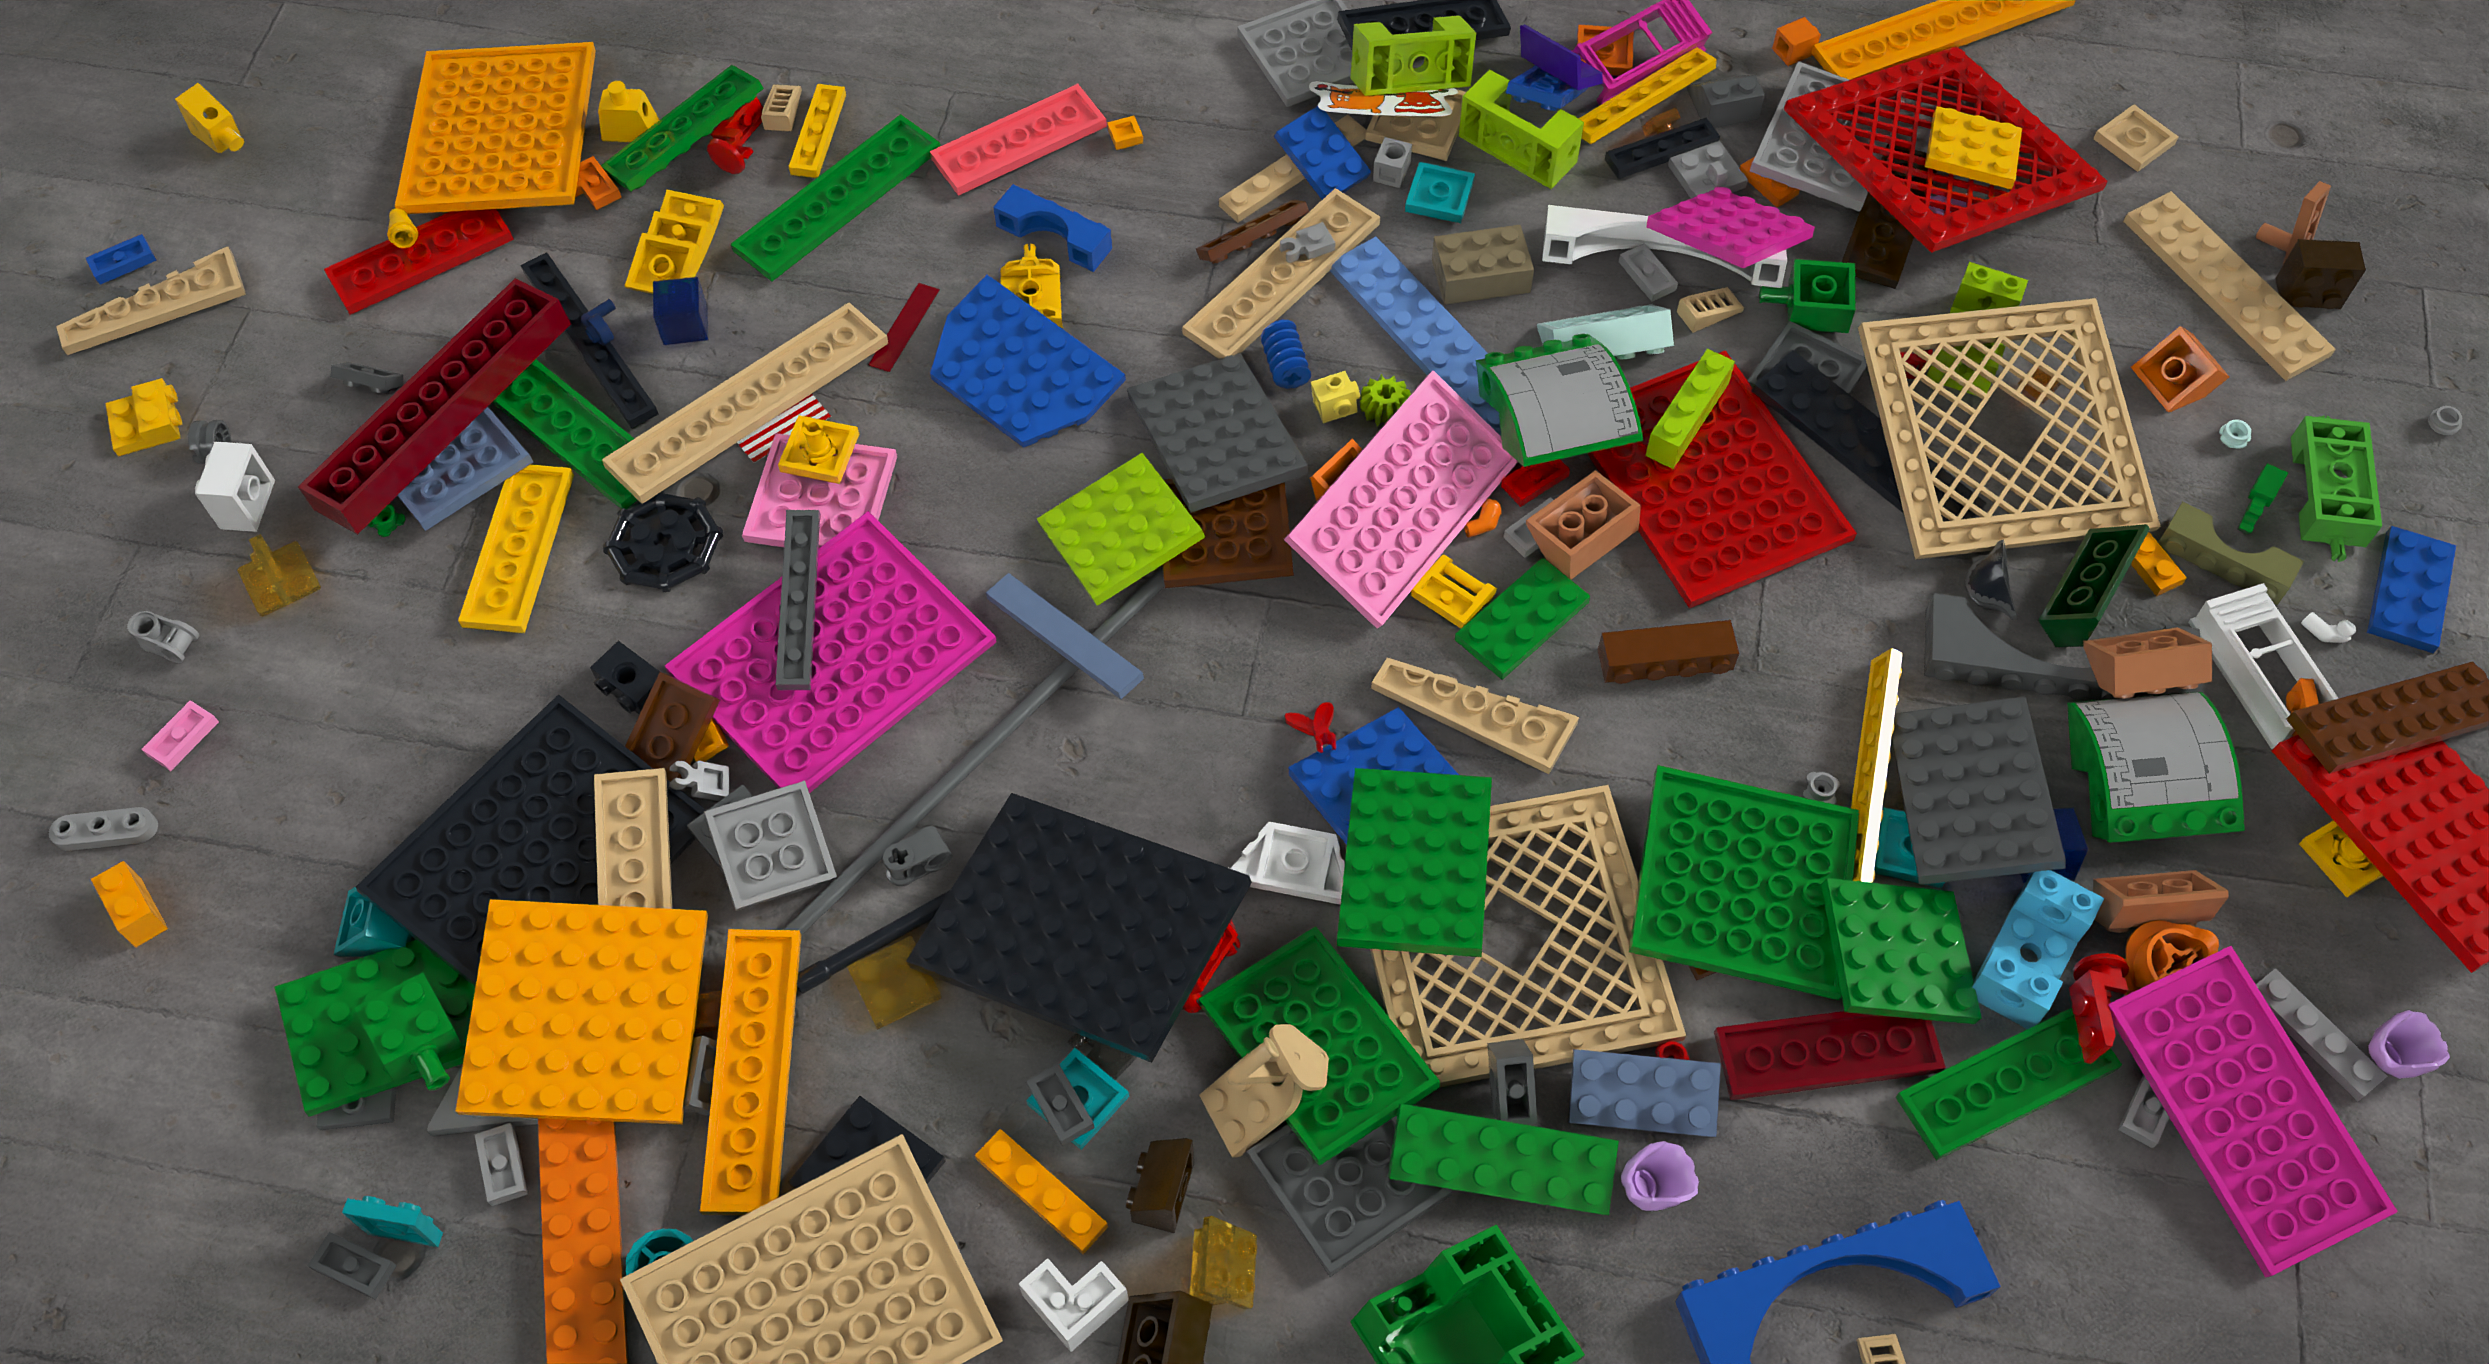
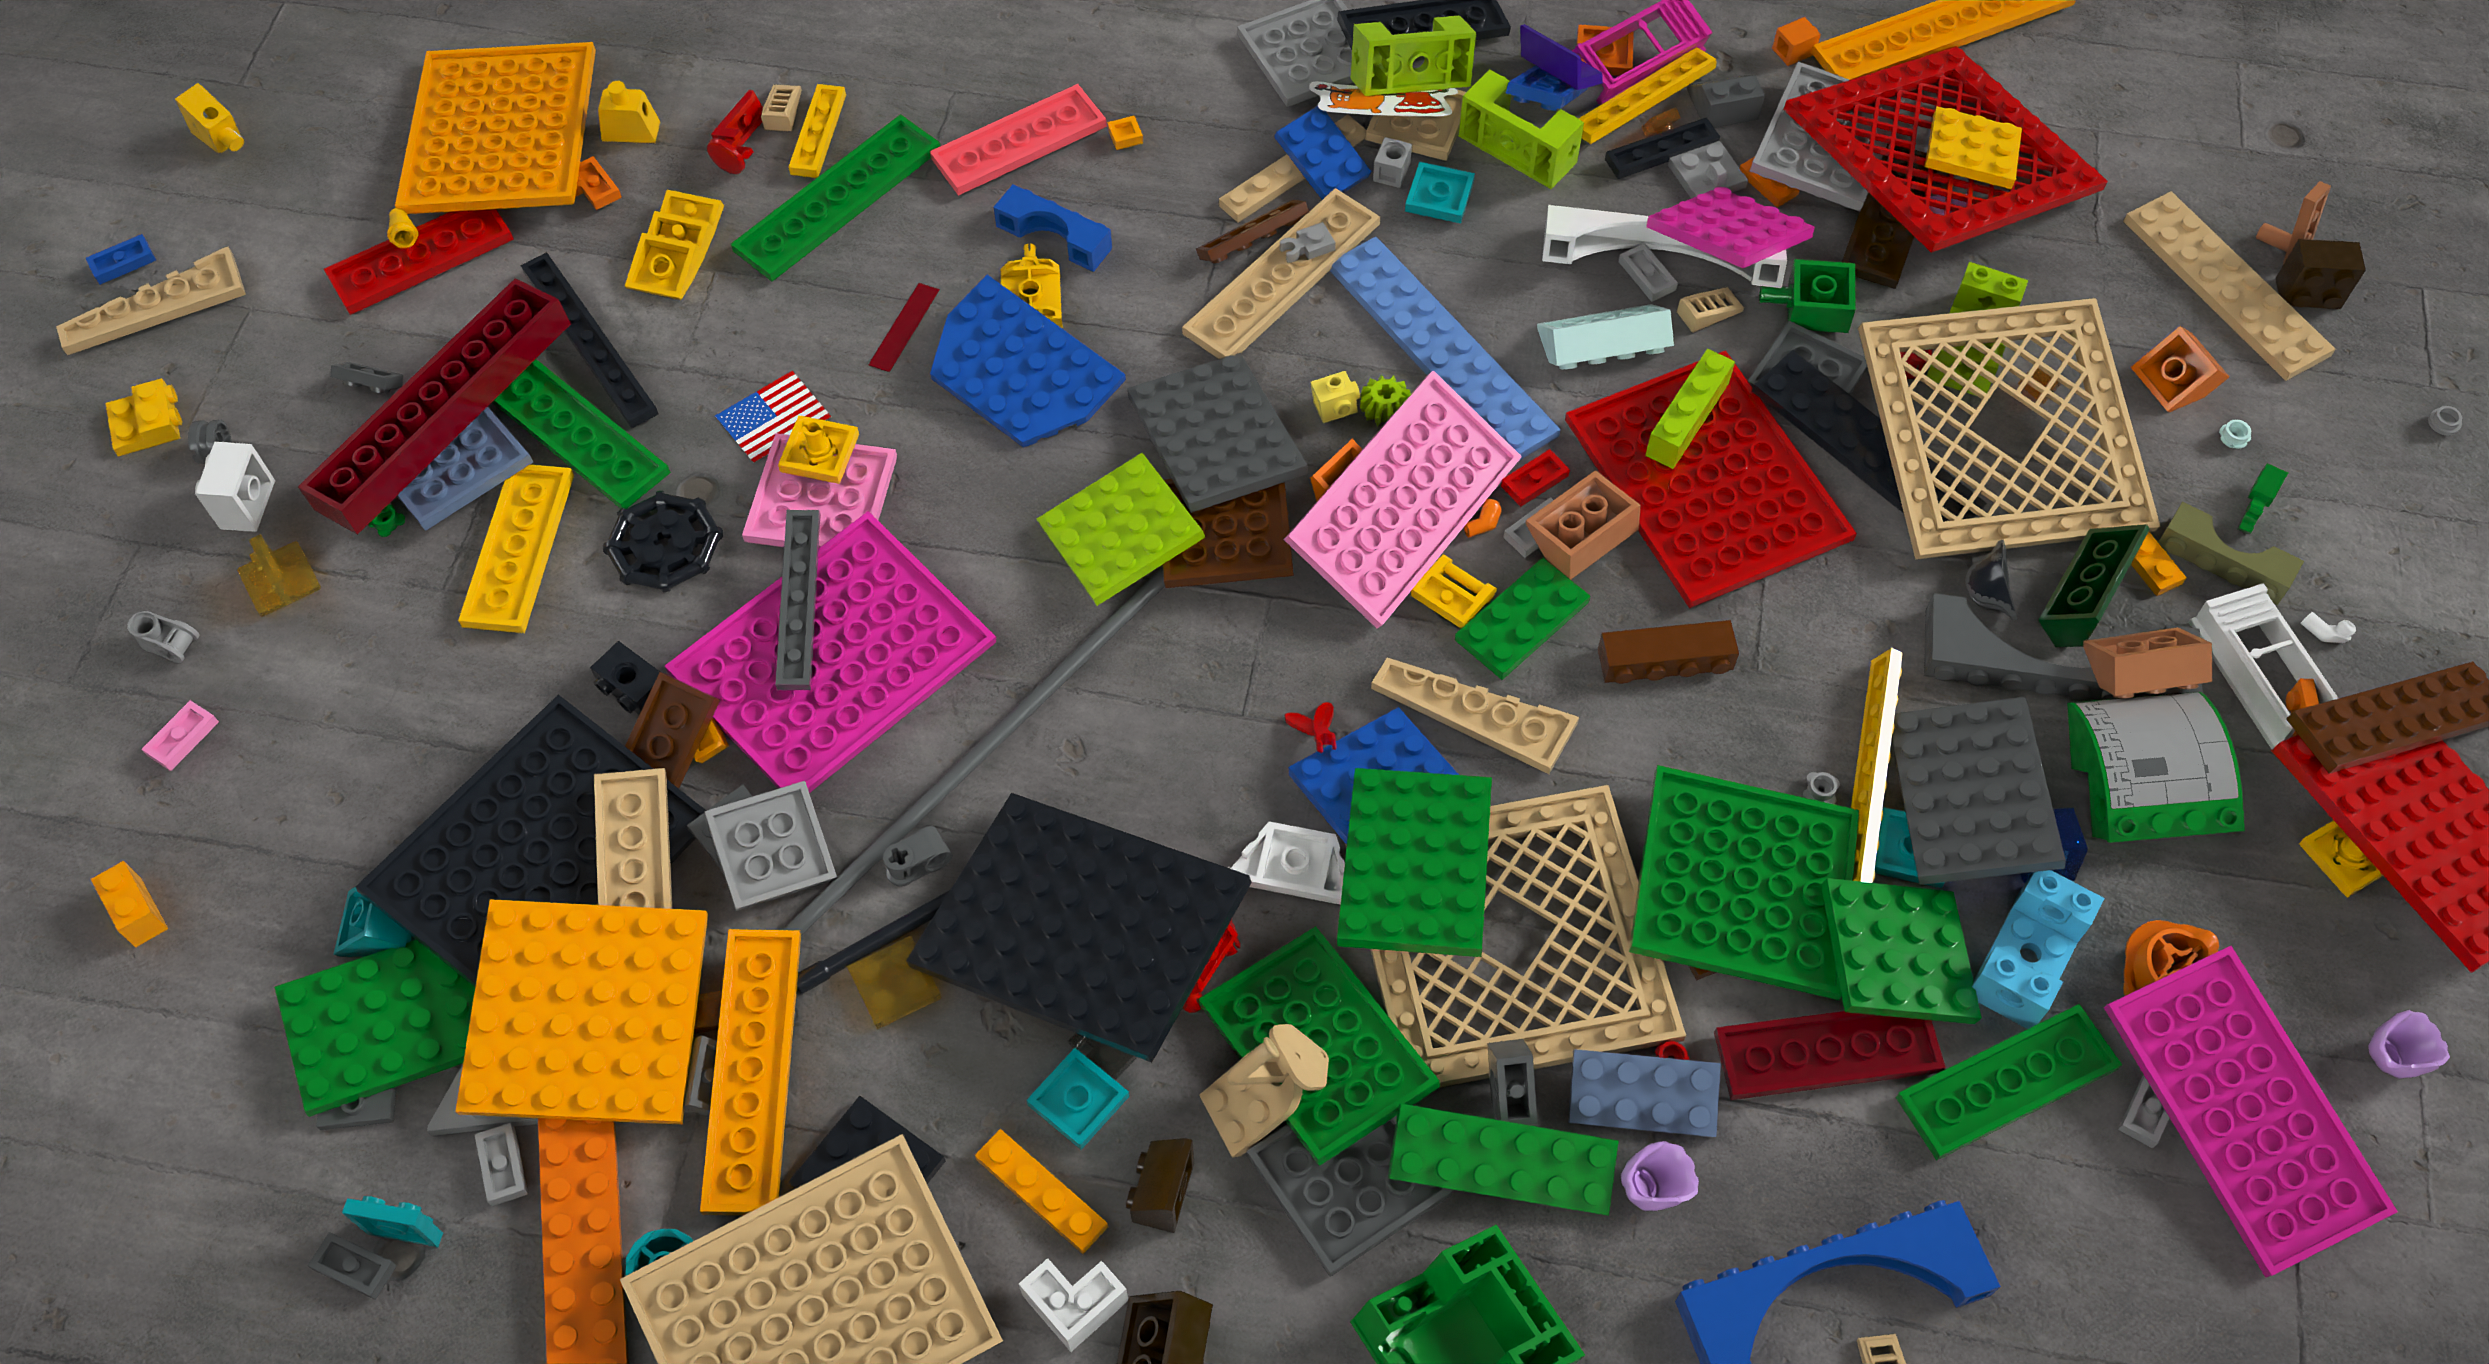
(115, 831): light grey plate -> none
(410, 1031): green brick -> none
(596, 327): dark blue plate -> none
(680, 310): clear blue head -> none
(682, 127): green plate -> none
(705, 778): light grey plate -> none
(744, 402): tan plate -> none
(1060, 1104): dark grey plate -> none
(1065, 636): sand blue tile -> none
(1223, 1264): clear yellow bracket -> none
(1285, 354): blue piece -> none
(1482, 264): dark tan brick -> none
(1559, 399): light grey slope -> none
(2090, 998): red piece -> none
(2135, 137): tan plate -> none
(2170, 897): nougat slope -> none
(2320, 1036): light grey plate -> none
(2337, 507): bright green brick -> none
(2412, 589): blue plate -> none

